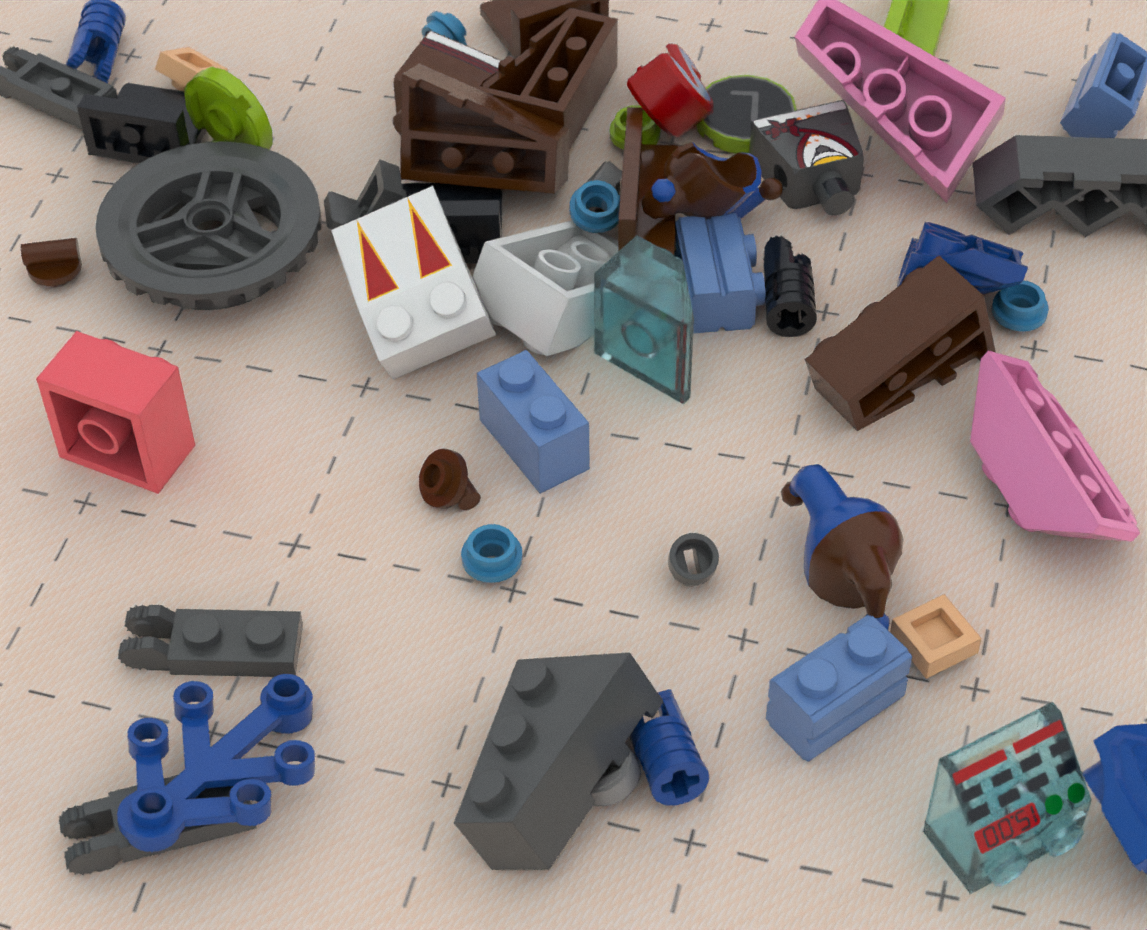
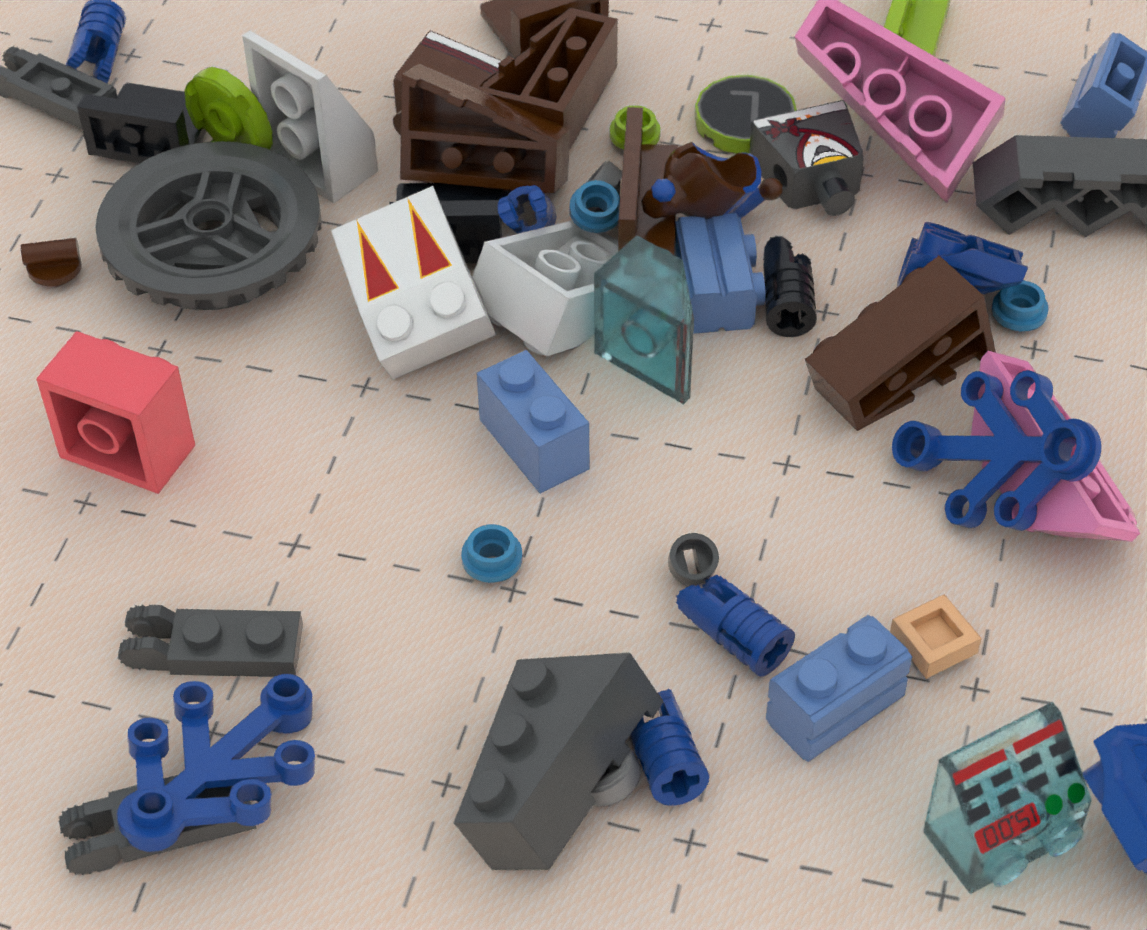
(183, 65): light nougat plate -> none
(310, 119): none -> white slope
(380, 189): dark grey bracket -> none
(446, 25): dark azure plate -> none
(446, 481): reddish brown plate -> none
(512, 207): none -> blue hinge
(671, 91): red animal -> none
(737, 624): none -> blue hinge
(848, 543): reddish brown piece -> none
(924, 447): none -> blue plant

